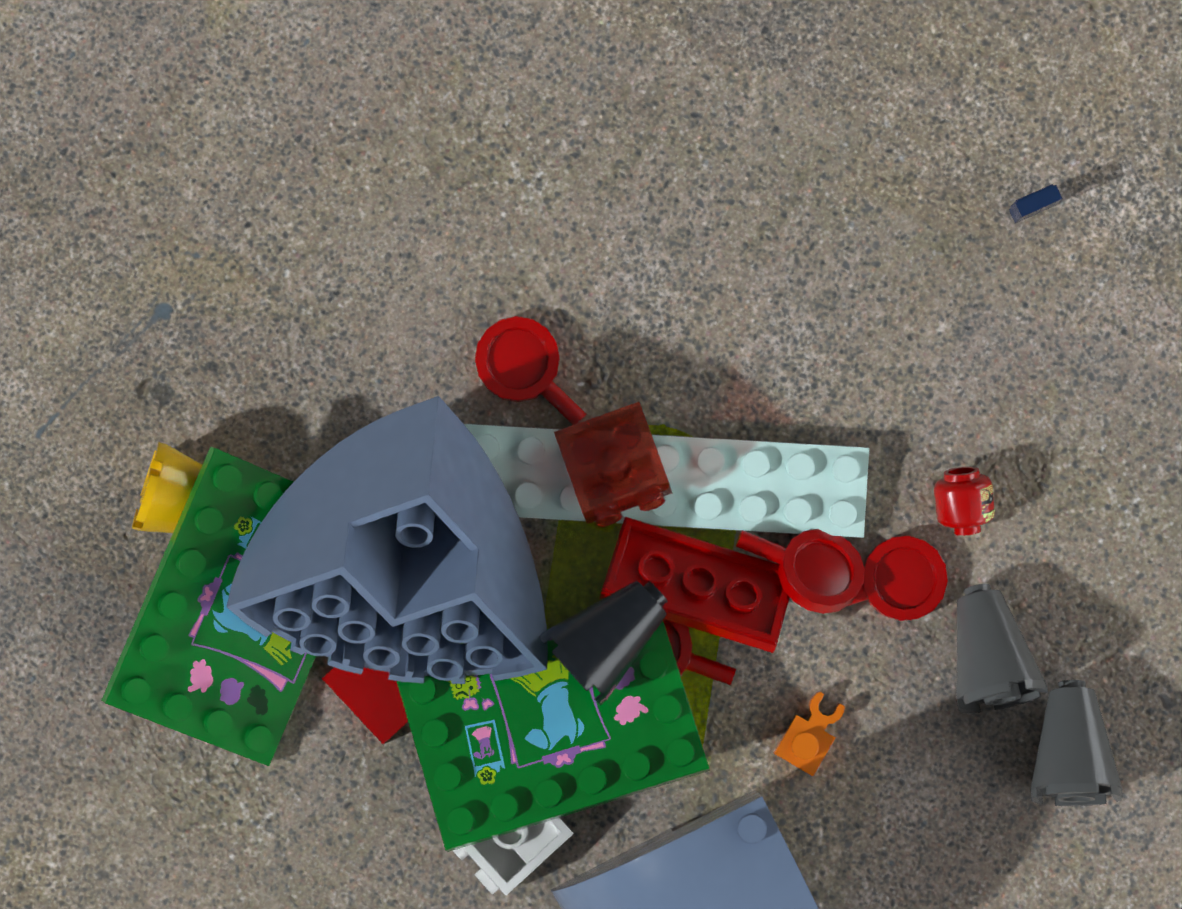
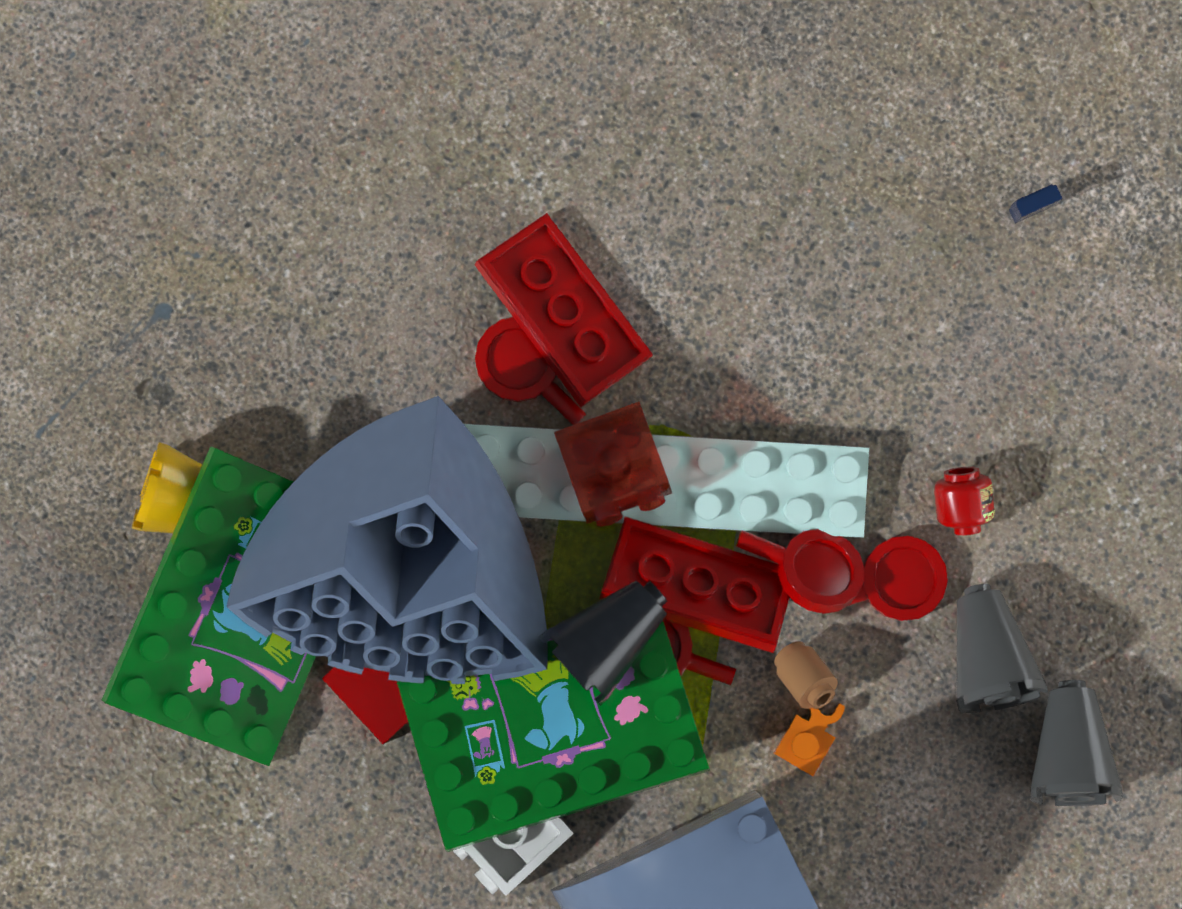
(563, 310): none -> red tile
(805, 675): none -> medium nougat brick

